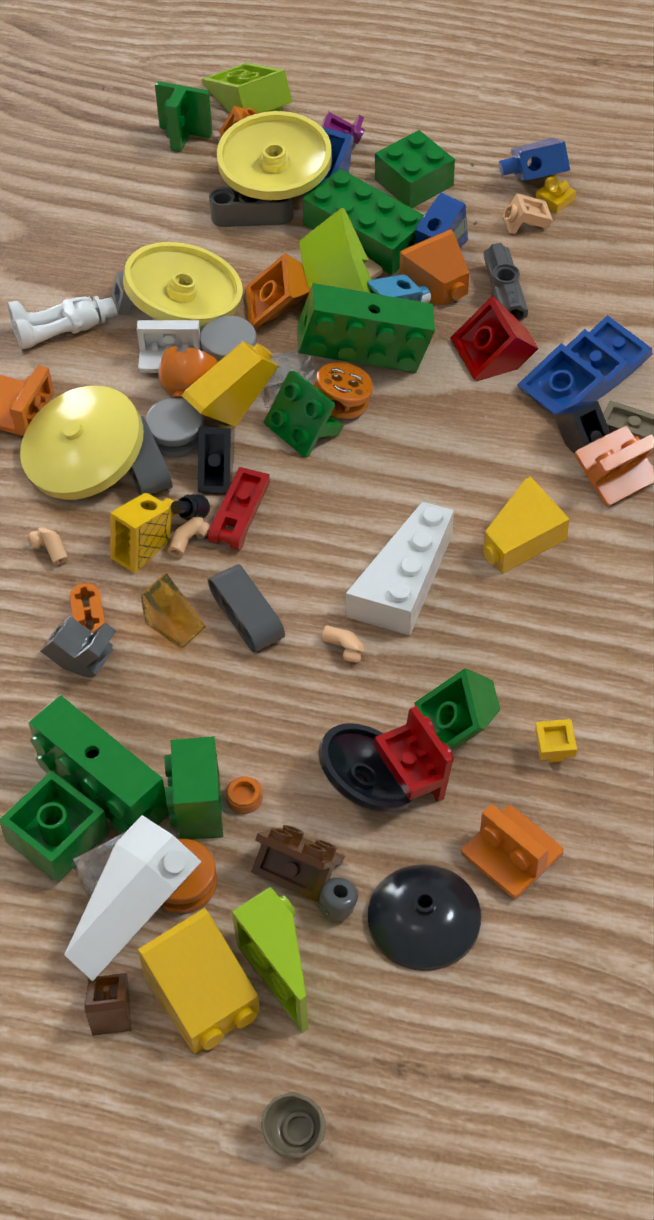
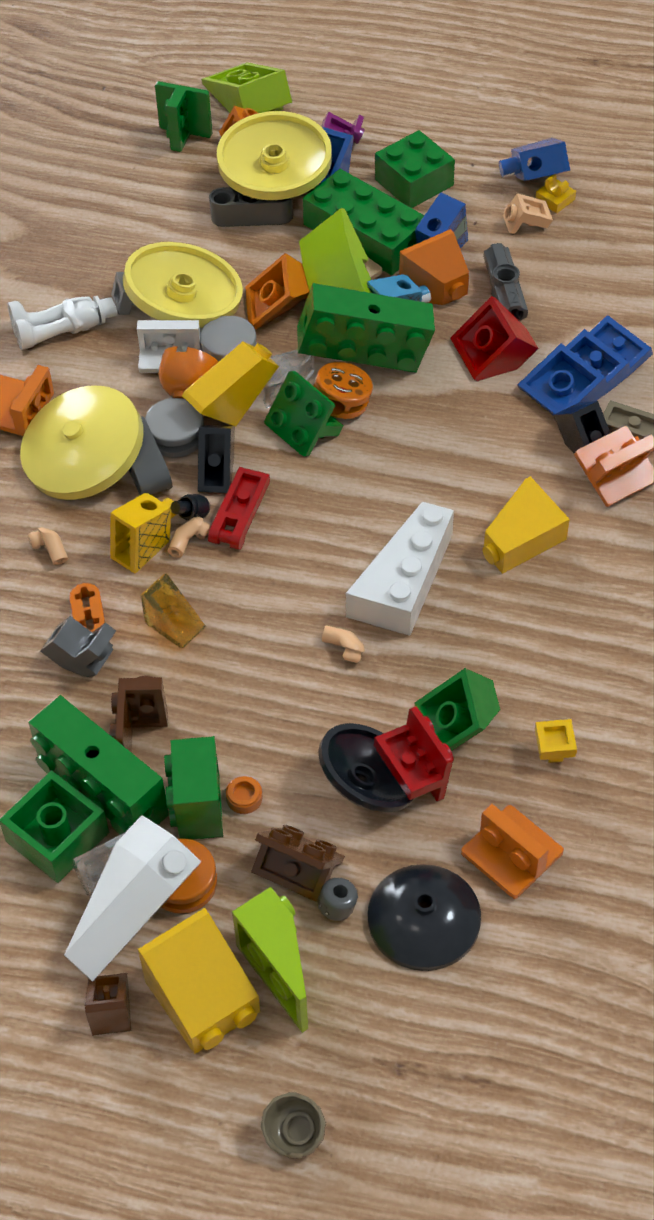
(137, 705): none -> reddish brown bracket
(246, 608): dark grey beam -> none

